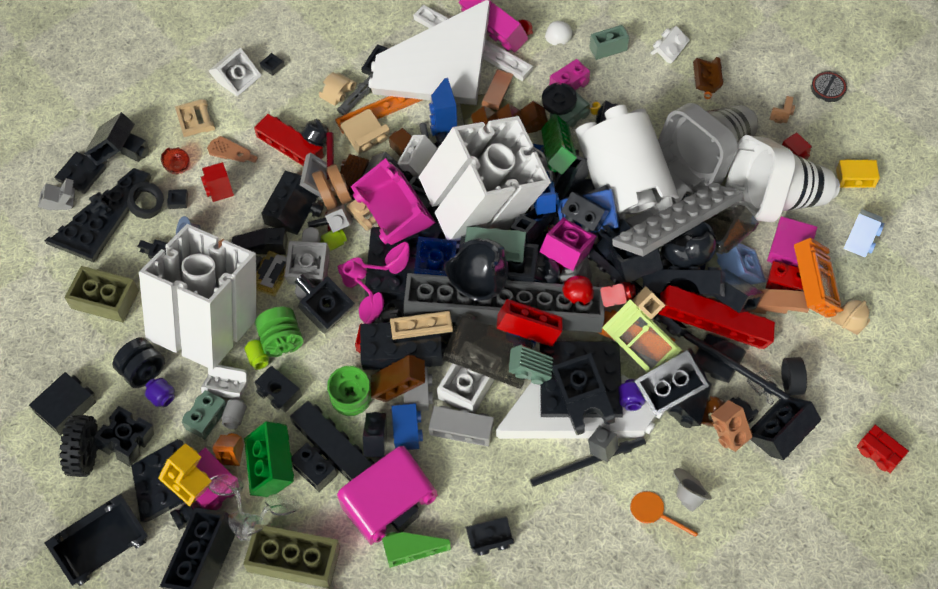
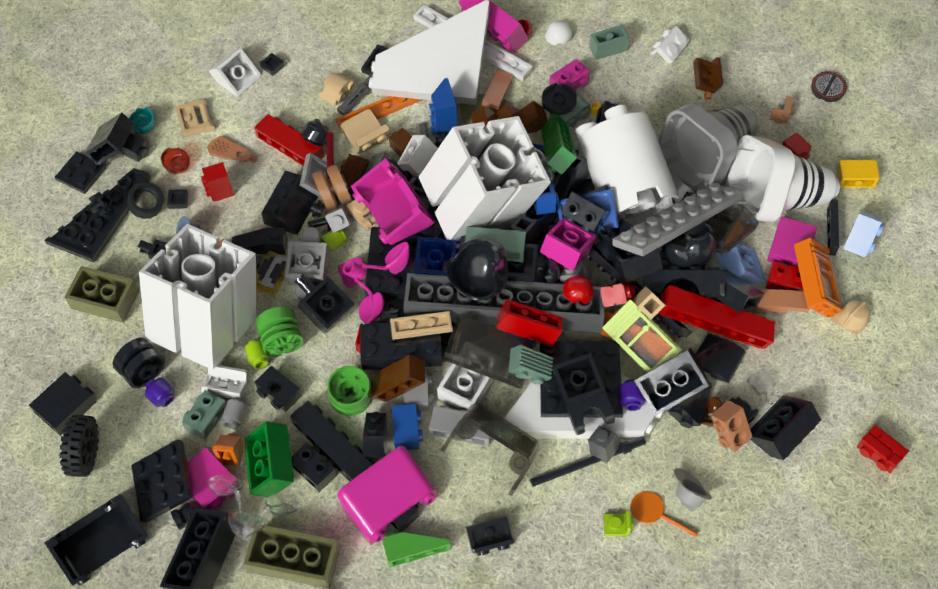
(57, 197): light grey brick -> none
(124, 436): black brick -> none
(141, 118): none -> teal hair
(183, 476): yellow brick -> none
(522, 444): none -> clear smoke windscreen
(618, 524): none -> lime bracket
(769, 387): black bar -> none
(794, 376): black tyre -> none
(832, 227): none -> black tile

